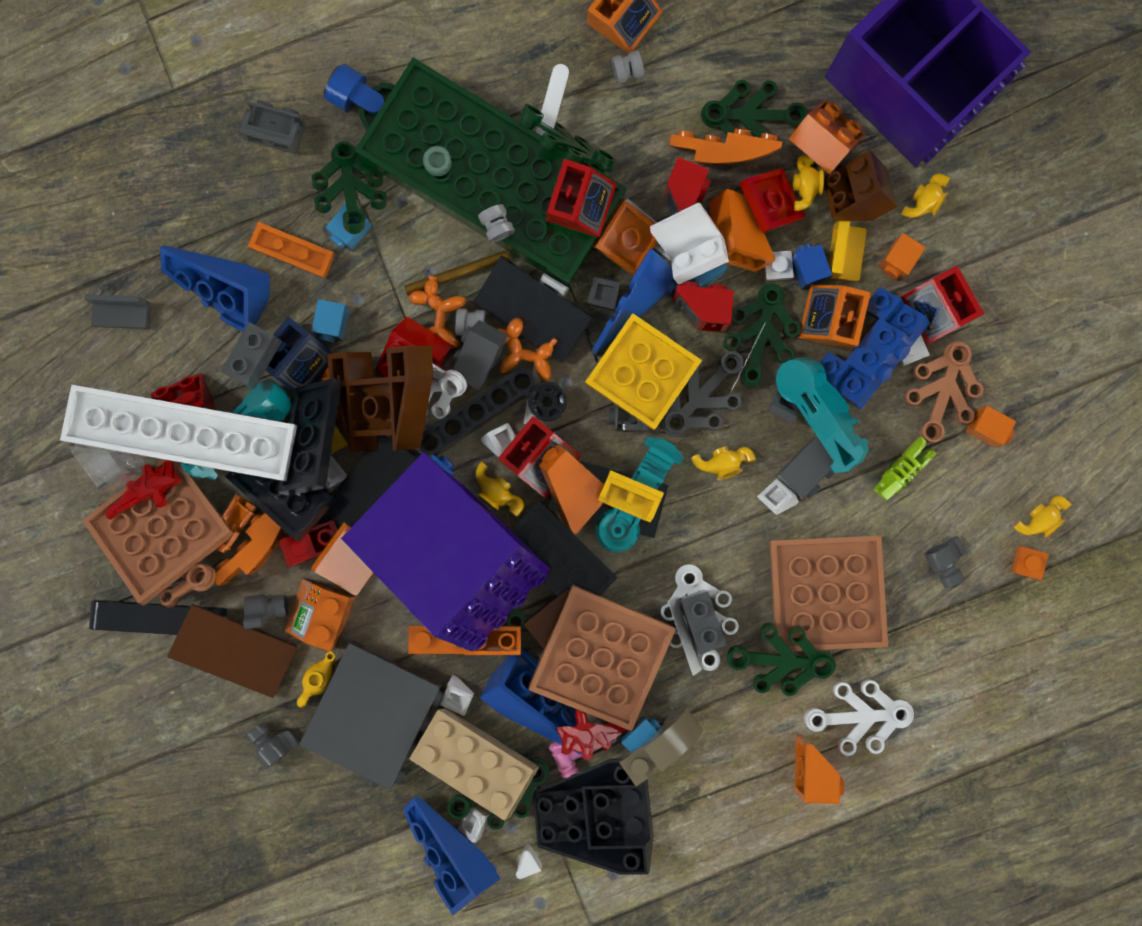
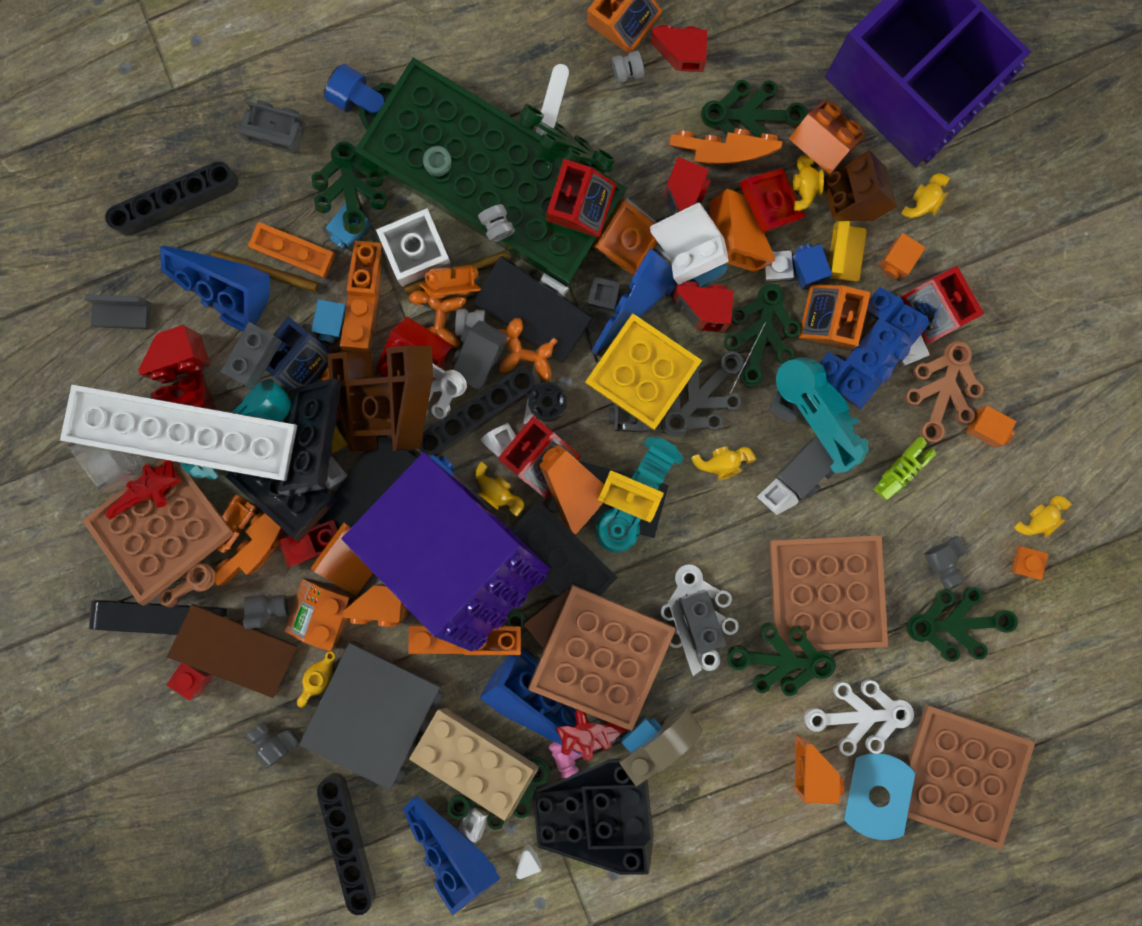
(159, 197): none -> black beam
(173, 354): none -> red slope
(189, 681): none -> red brick
(276, 275): none -> pearl gold bar
(346, 857): none -> black beam
(363, 296): none -> orange slope
(379, 605): none -> orange slope
(413, 247): none -> white brick
(440, 283): none -> orange hinge
(456, 696): white slope -> none
(681, 47): none -> red slope
(877, 821): none -> medium azure piece
(955, 624): none -> dark green plant
(966, 776): none -> nougat plate

